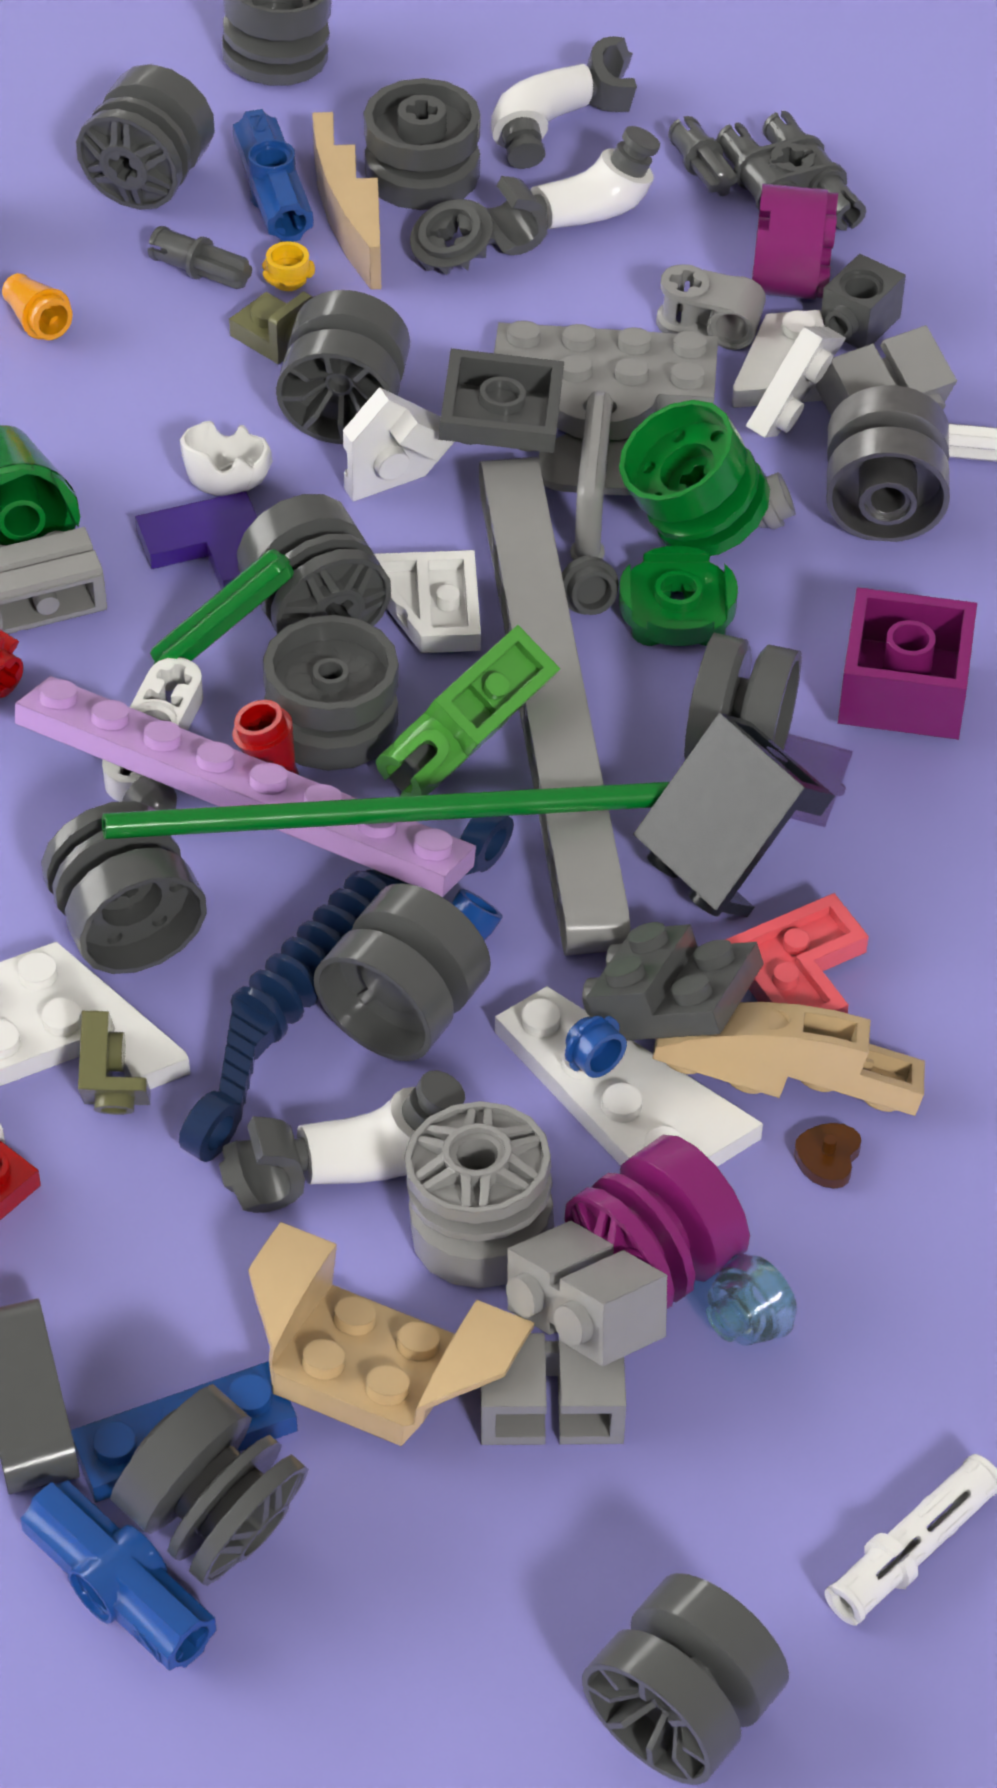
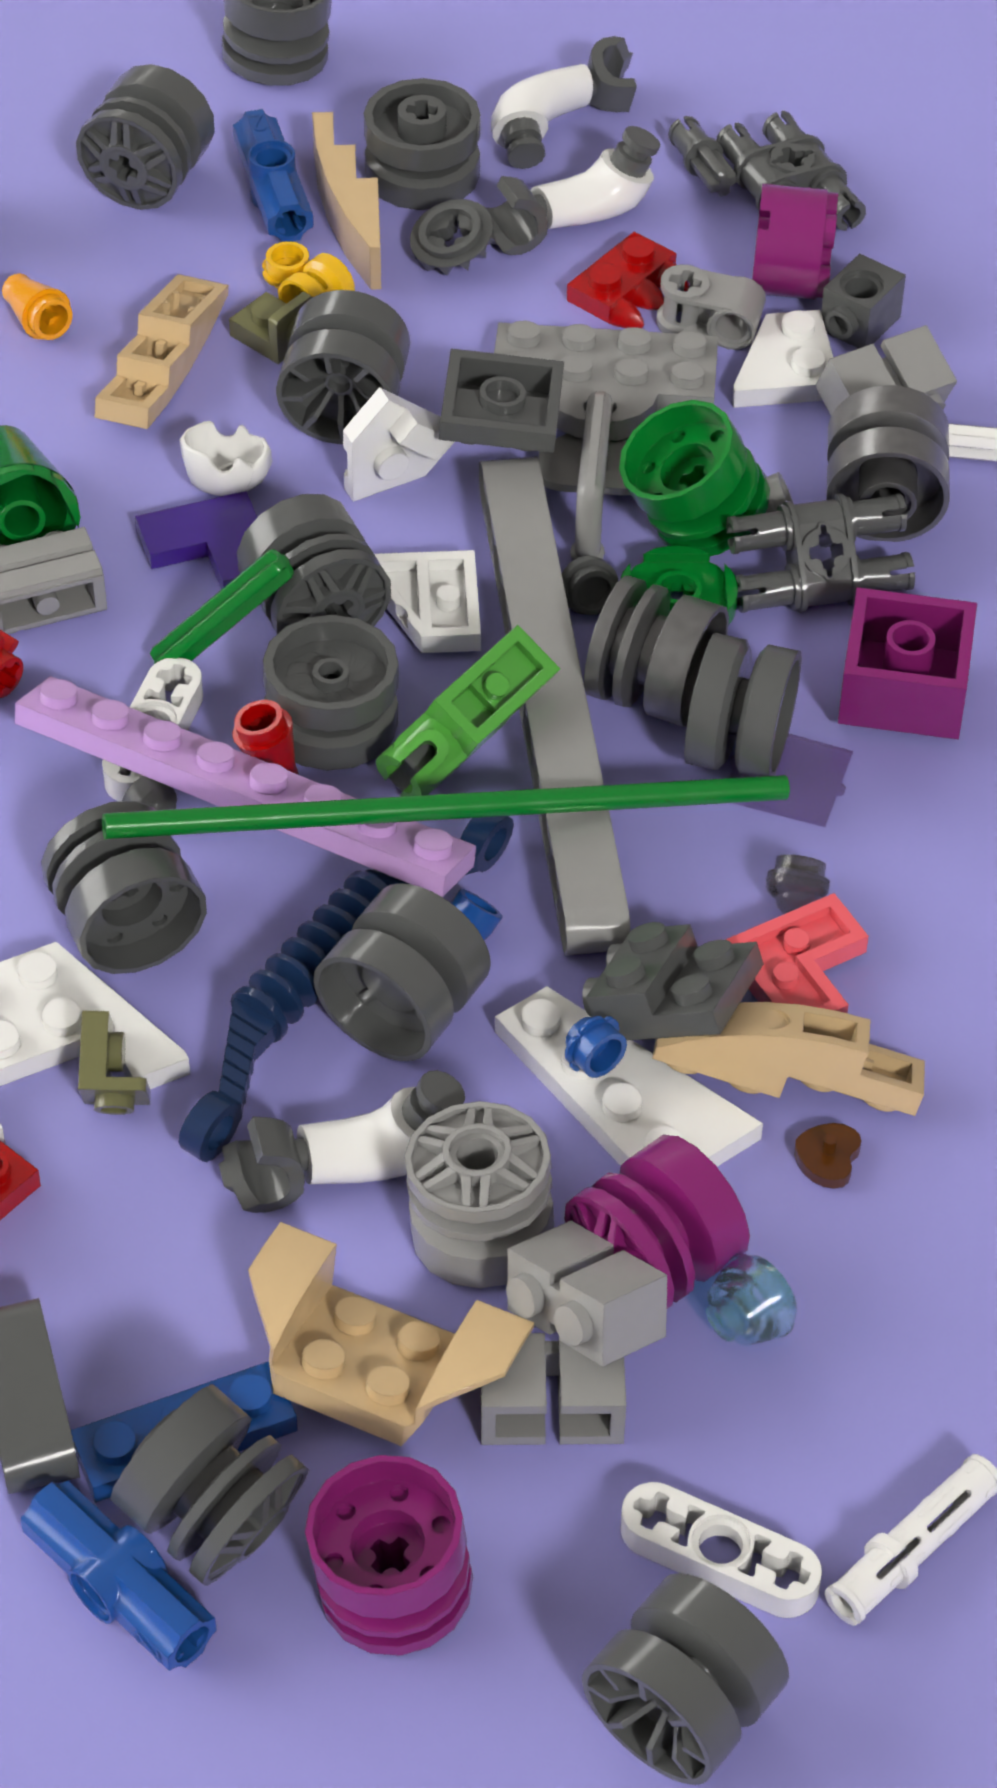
(162, 352): none -> tan slope
(199, 257): dark grey axle -> none
(319, 276): none -> yellow wheel
(389, 1554): none -> magenta wheel
(623, 281): none -> red plate
(649, 649): none -> flat silver wheel
(709, 1520): none -> white beam
(726, 812): panel -> none
(796, 376): white wing -> none
(796, 881): none -> clear smoke plate
(829, 524): none -> dark grey pin

